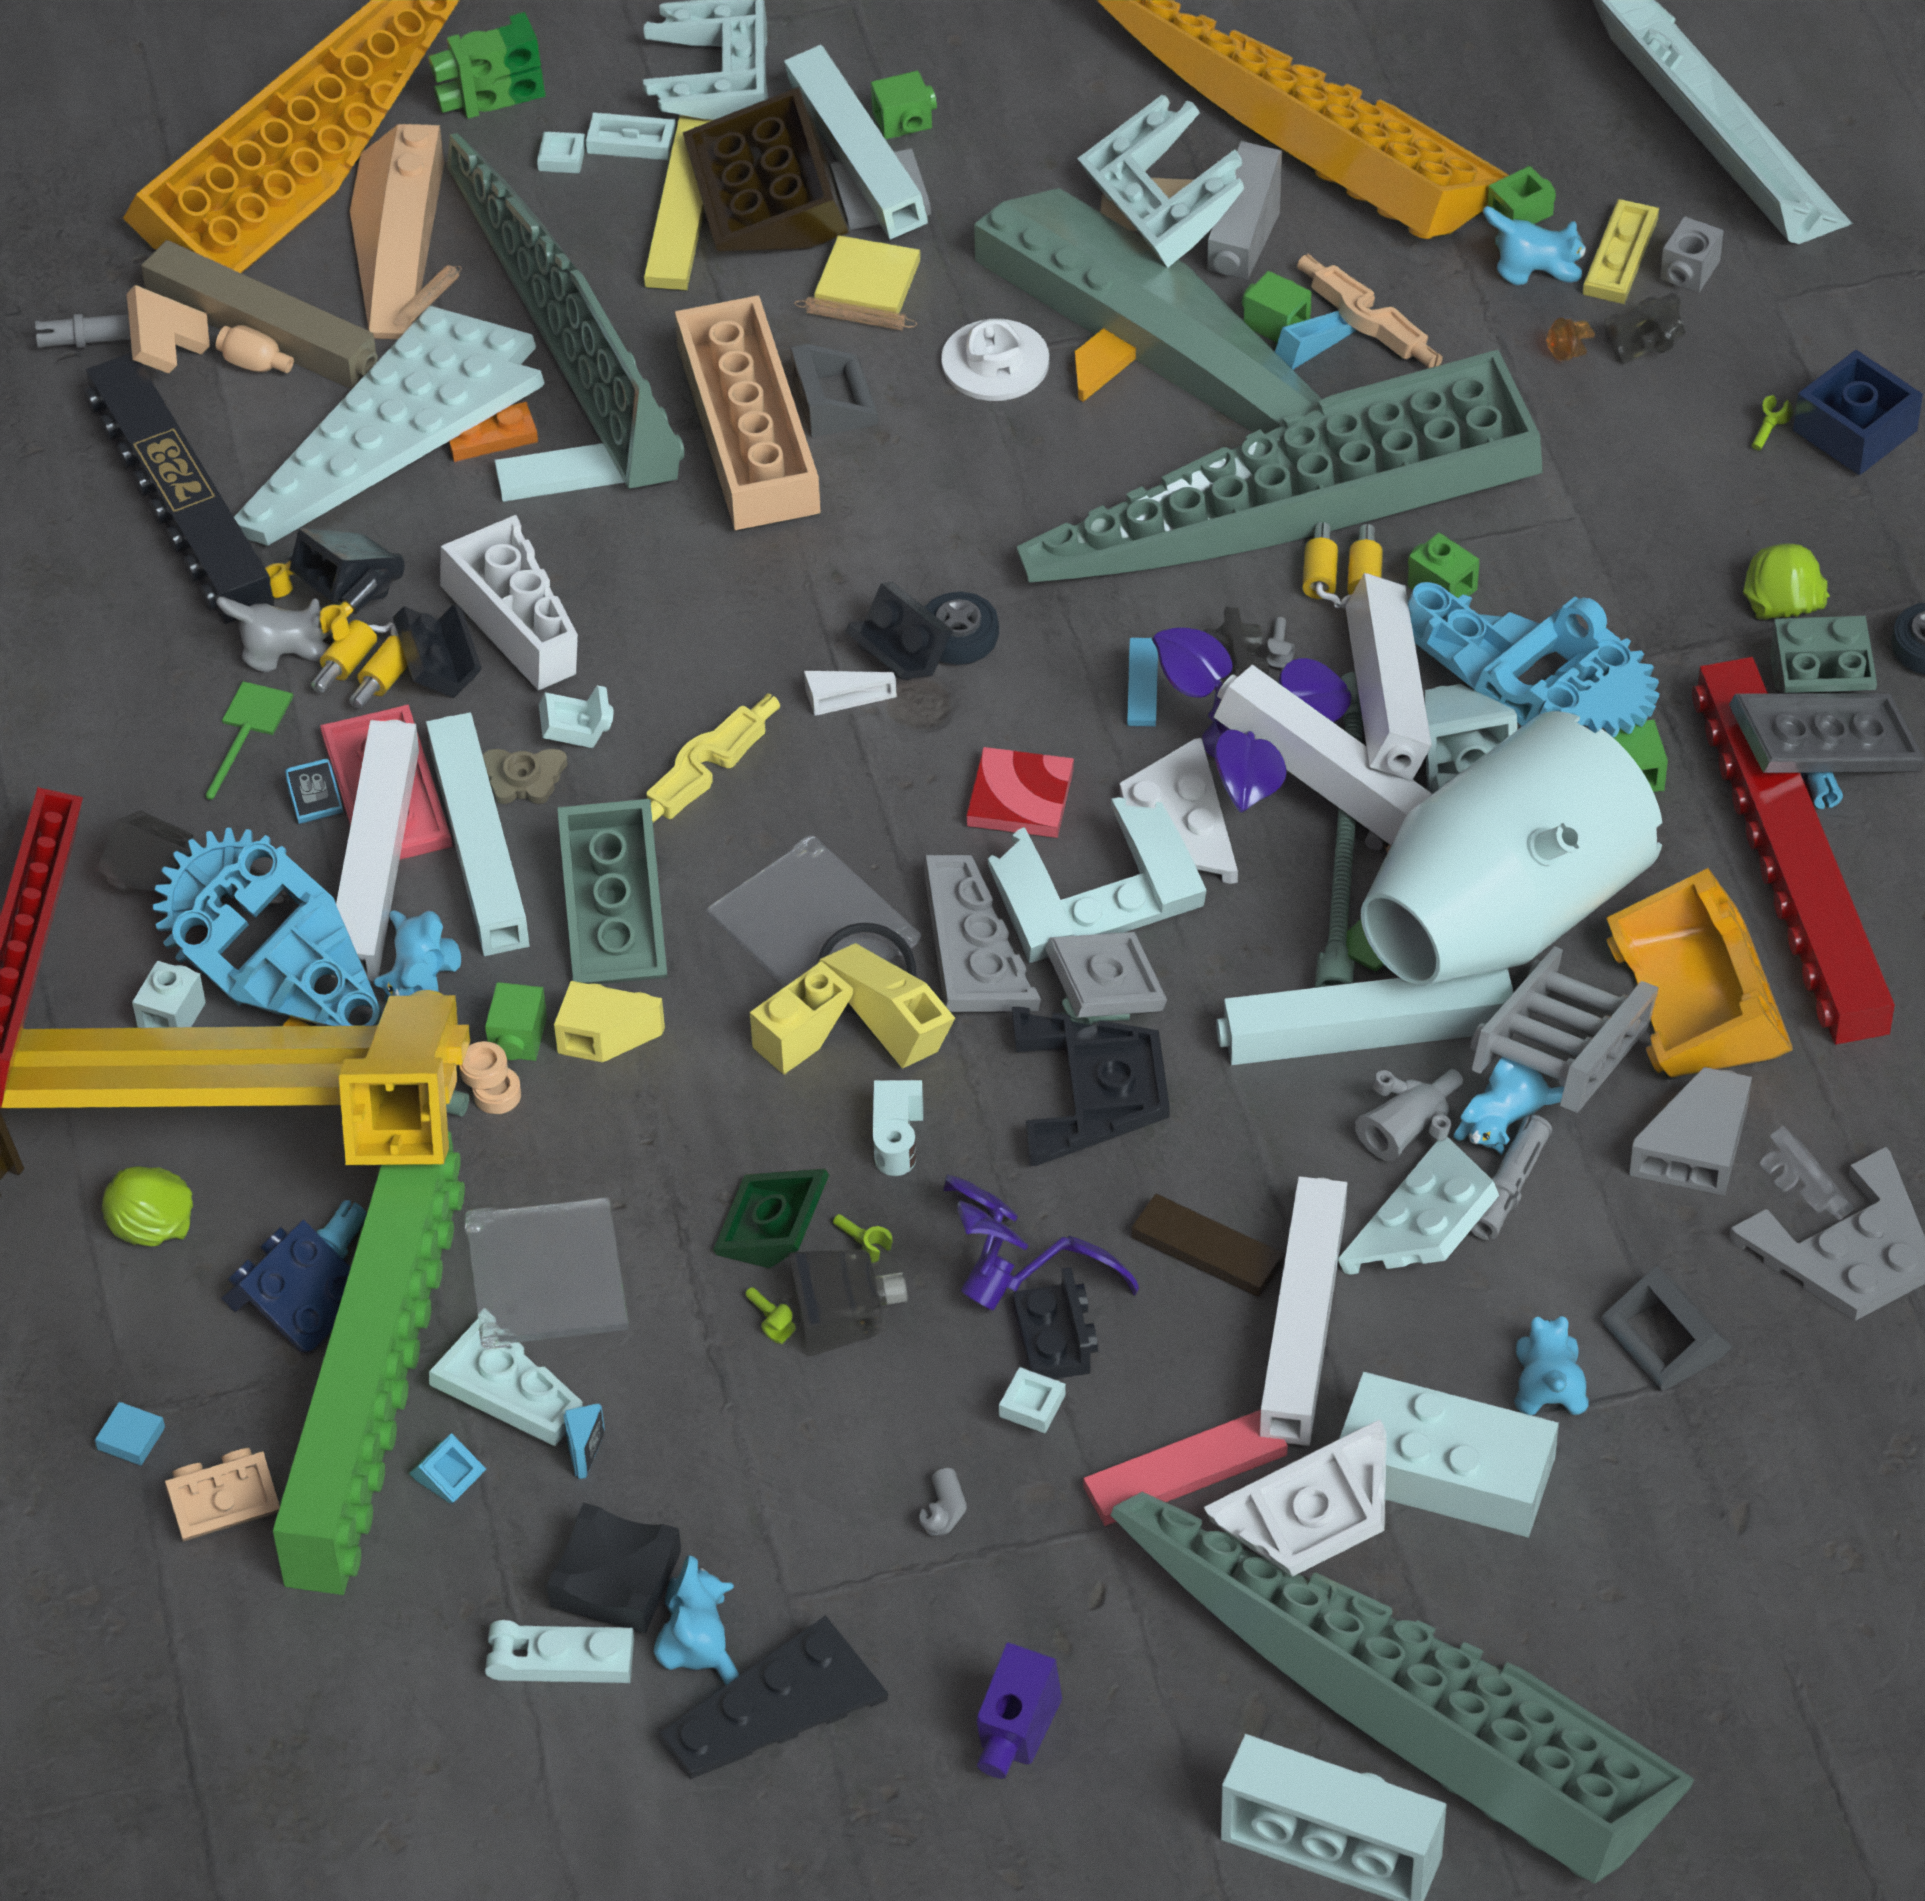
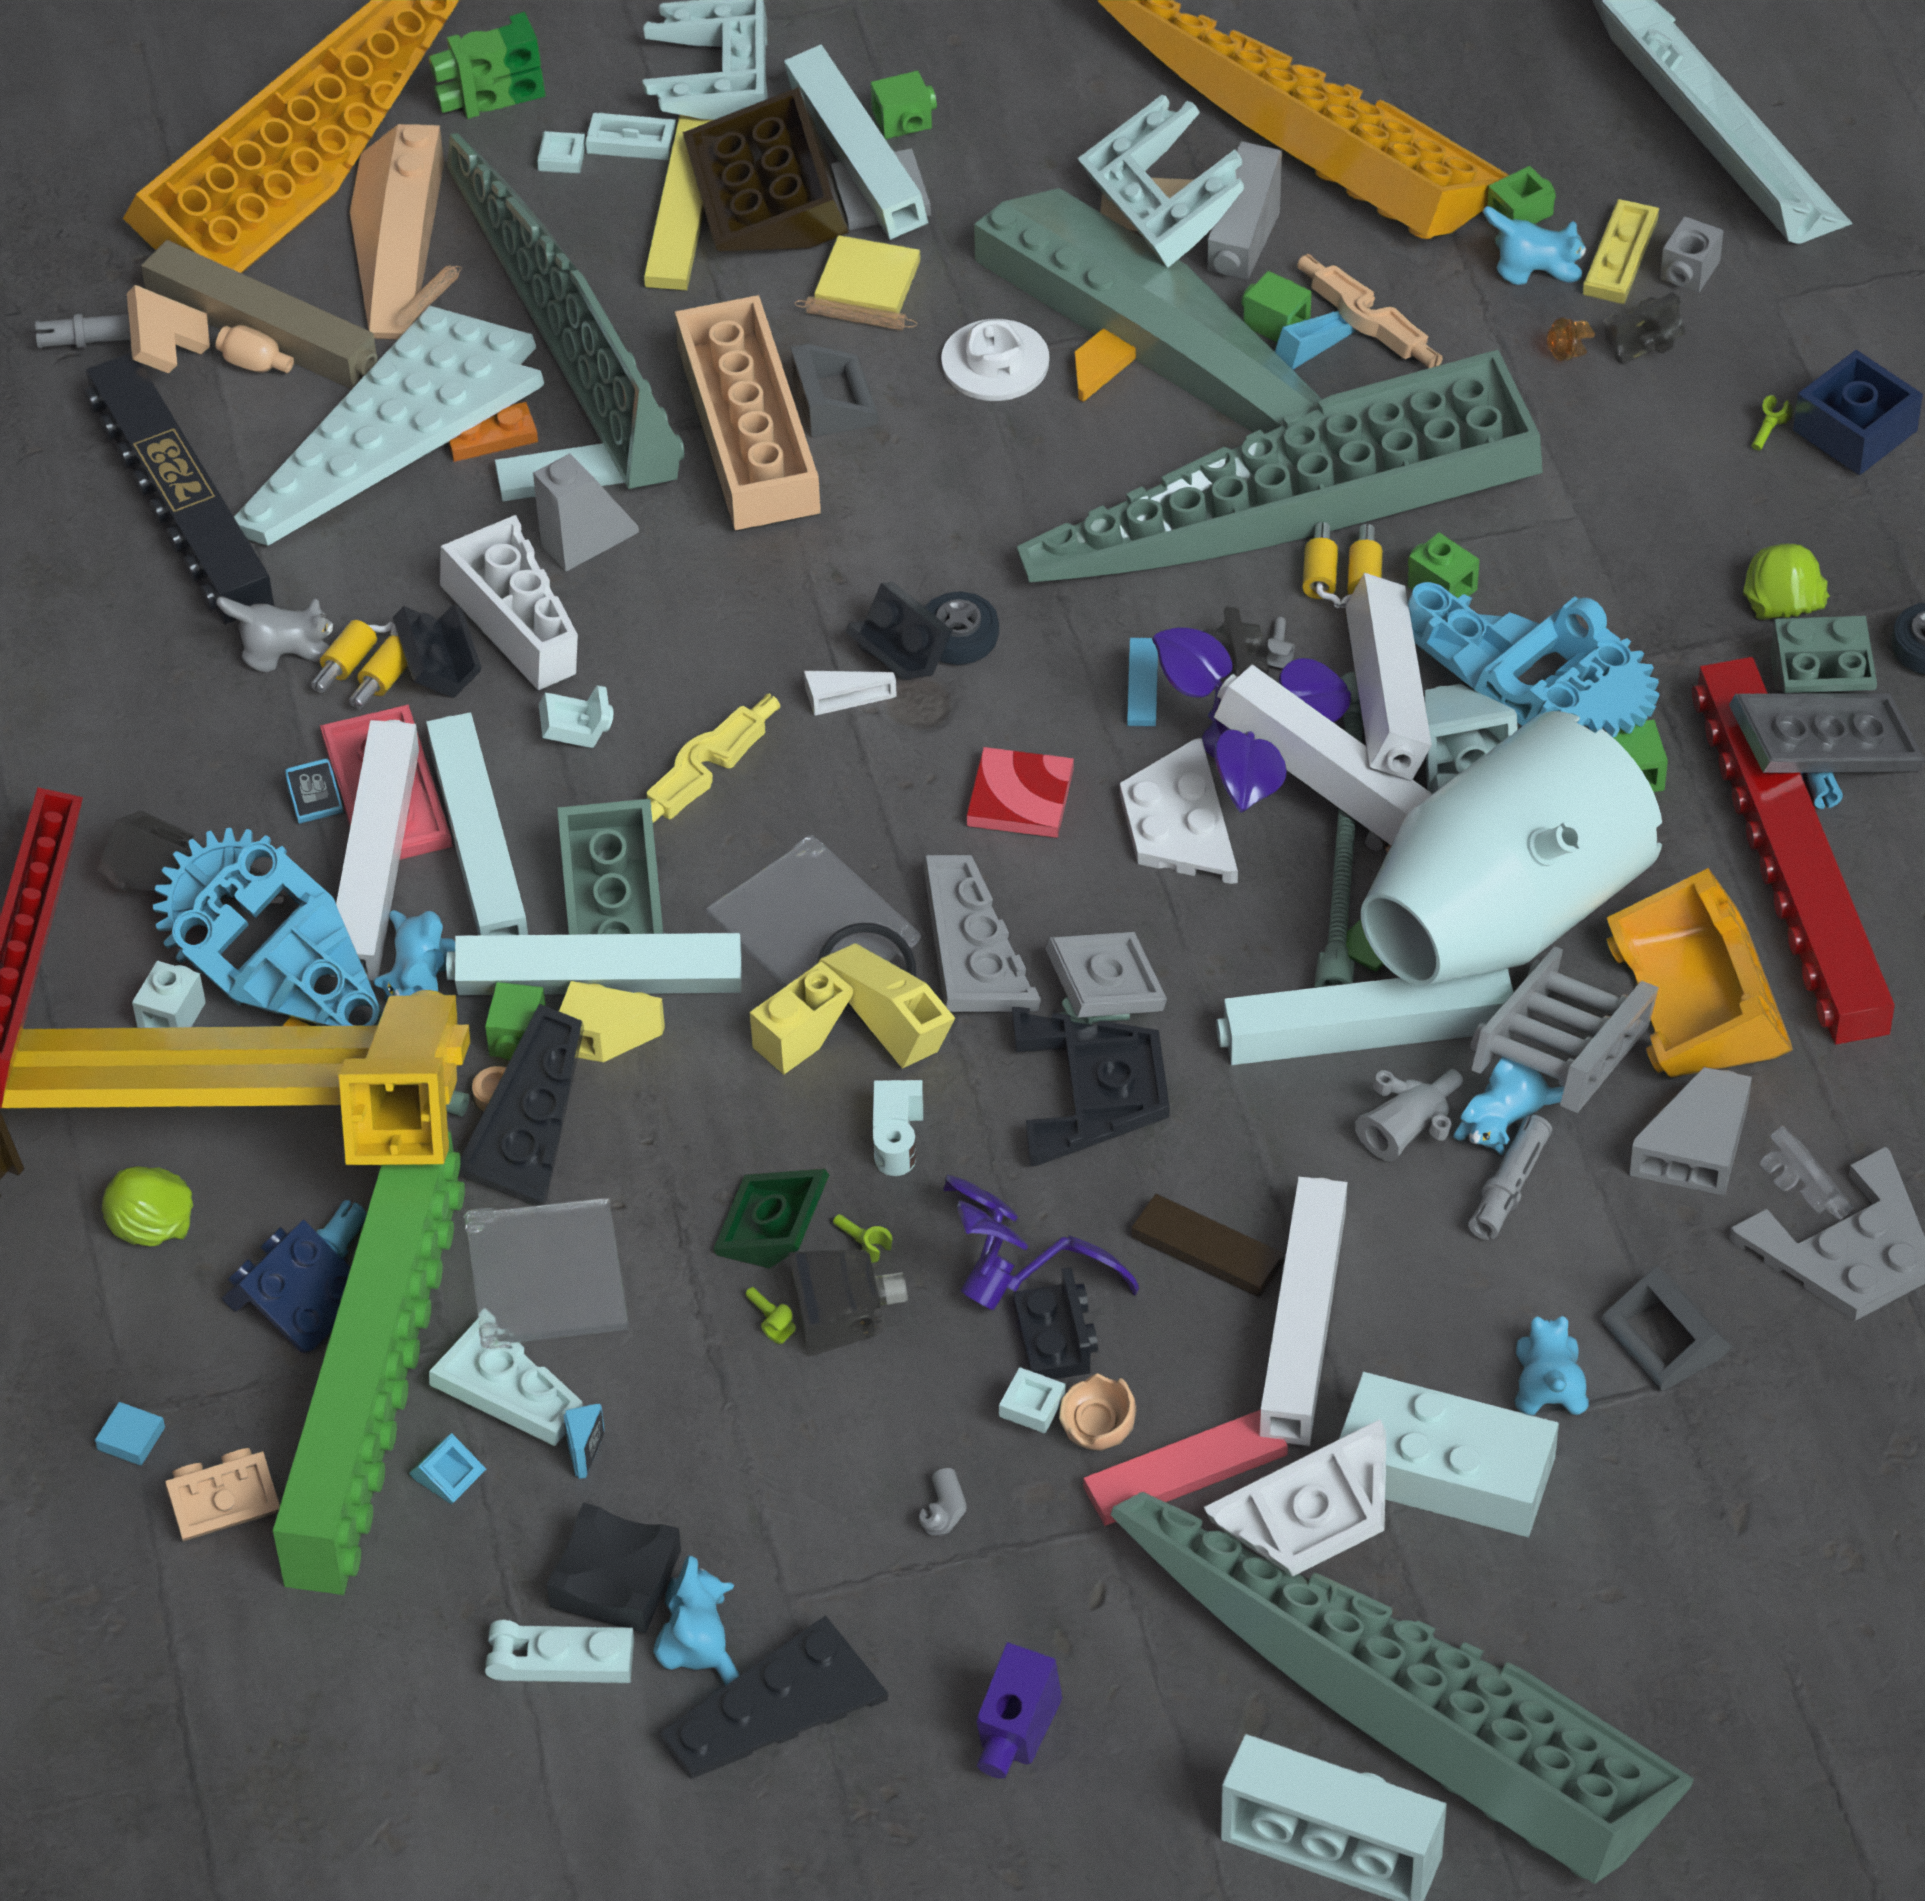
(252, 709): bright green piece -> none
(340, 567): black torso -> none
(484, 1065): light nougat tile -> none
(524, 774): dark tan animal -> none
(525, 1117): none -> black wing
(577, 514): none -> light grey slope
(613, 960): none -> light aqua brick
(1098, 1412): none -> light nougat hair
(1163, 889): light aqua wedge -> none
(1425, 1213): light aqua wing -> none

